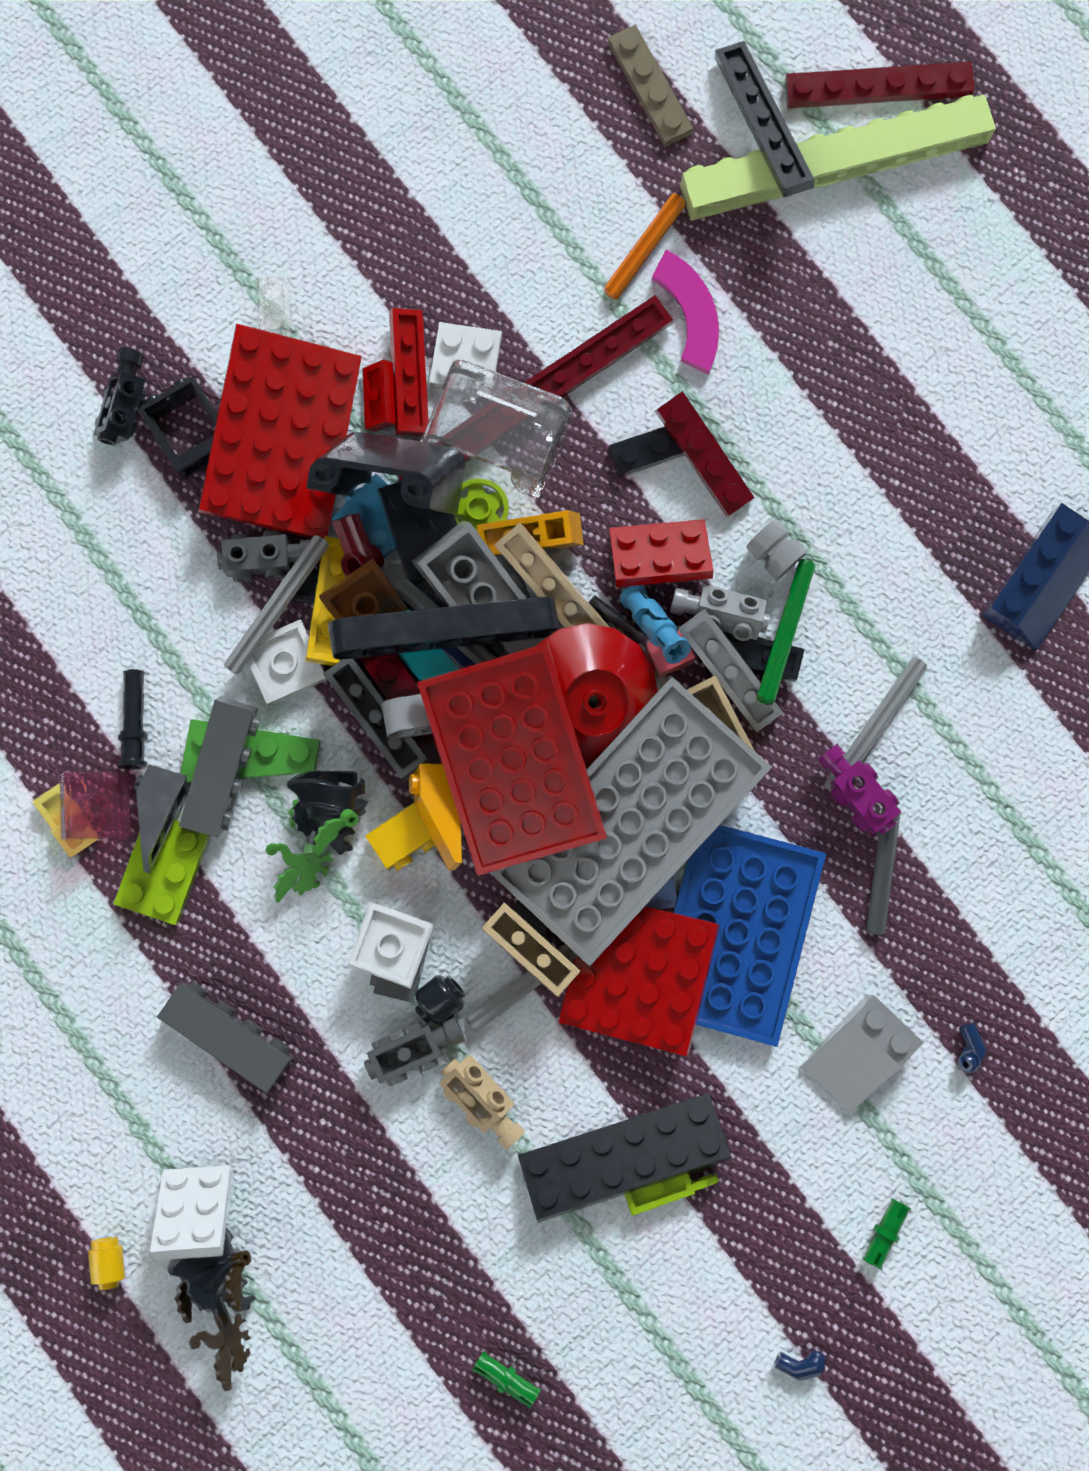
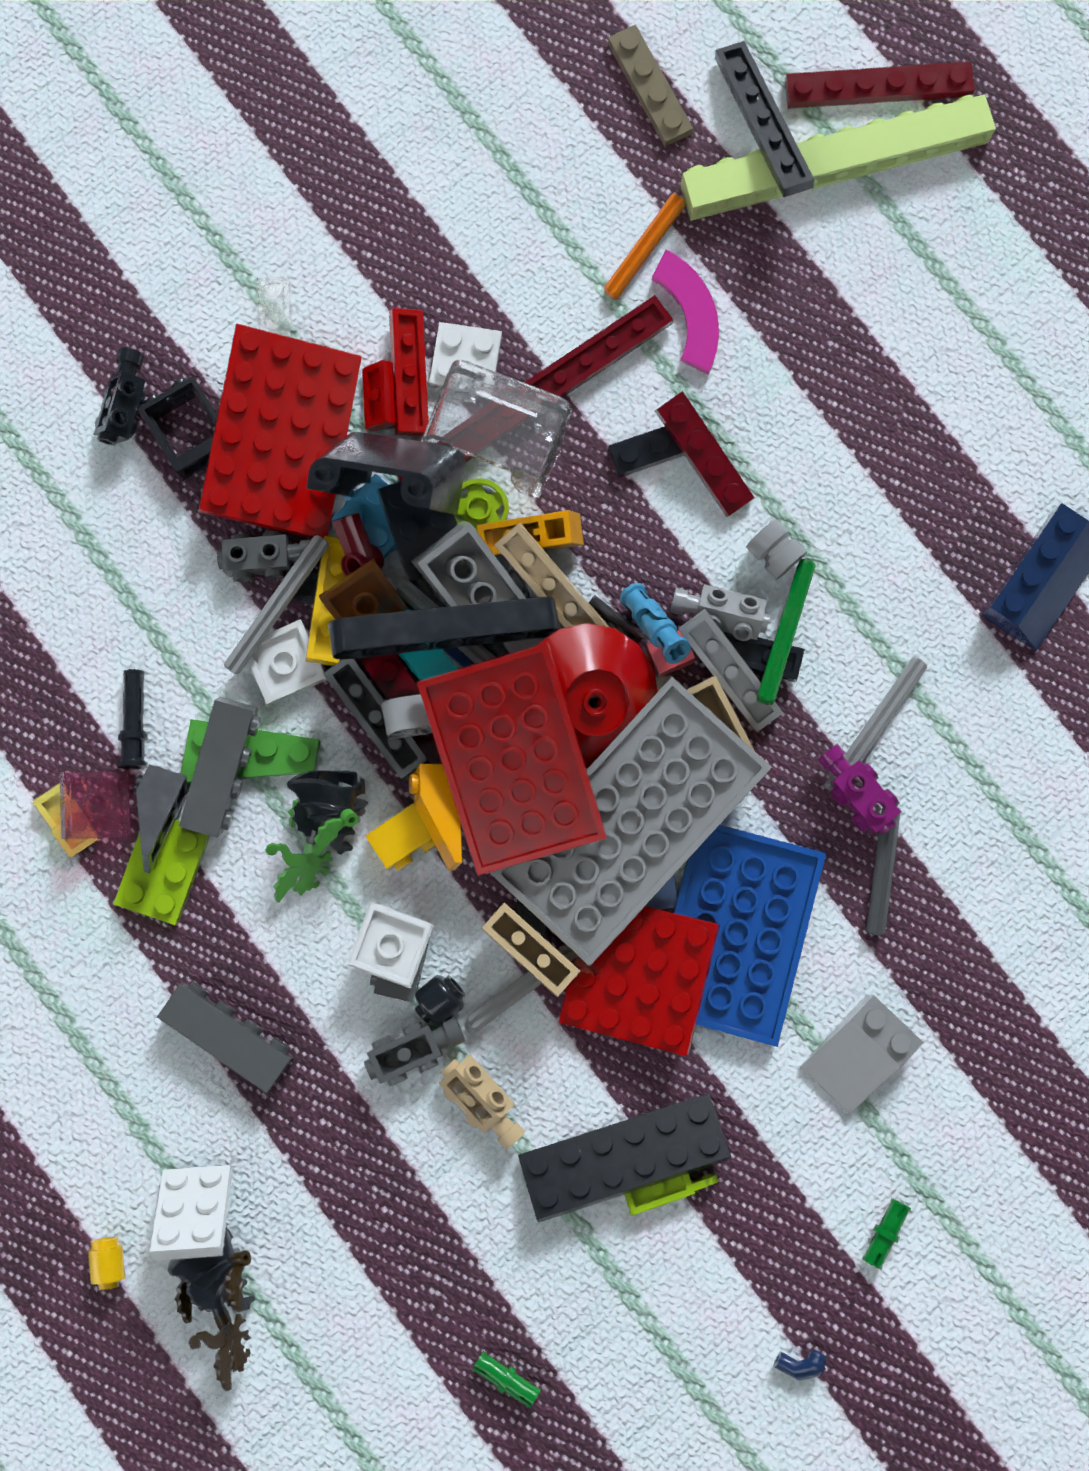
(661, 553): plate -> none
(973, 1051): dark blue arm -> none

